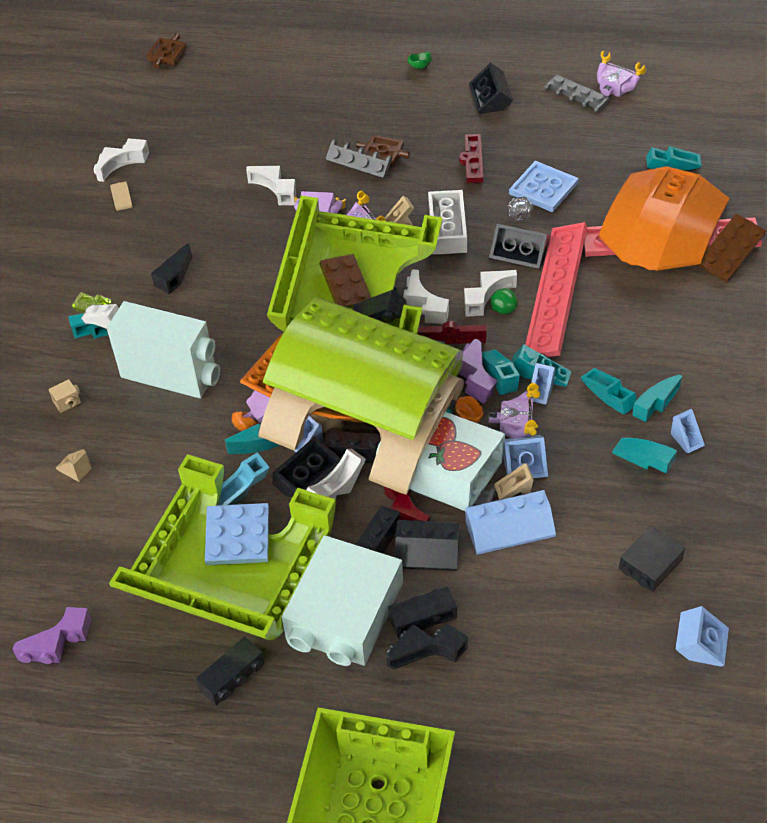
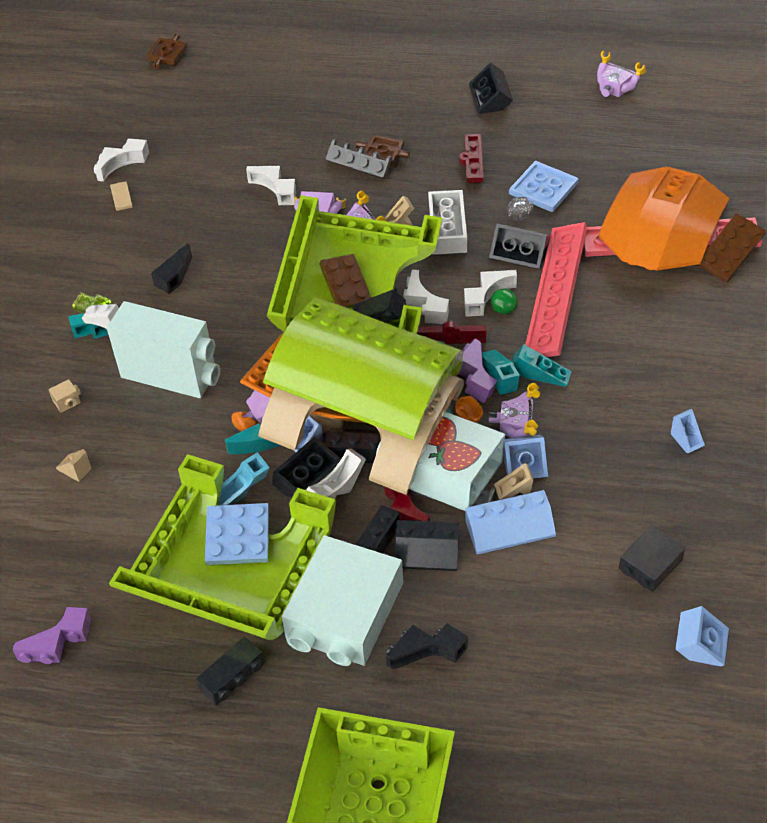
(419, 61): green hair -> none
(423, 611): black brick -> none
(544, 378): light blue slope -> none
(577, 92): dark grey hinge -> none
(610, 390): teal slope -> none
(646, 453): teal slope -> none
(657, 397): teal slope -> none
(673, 158): teal slope -> none

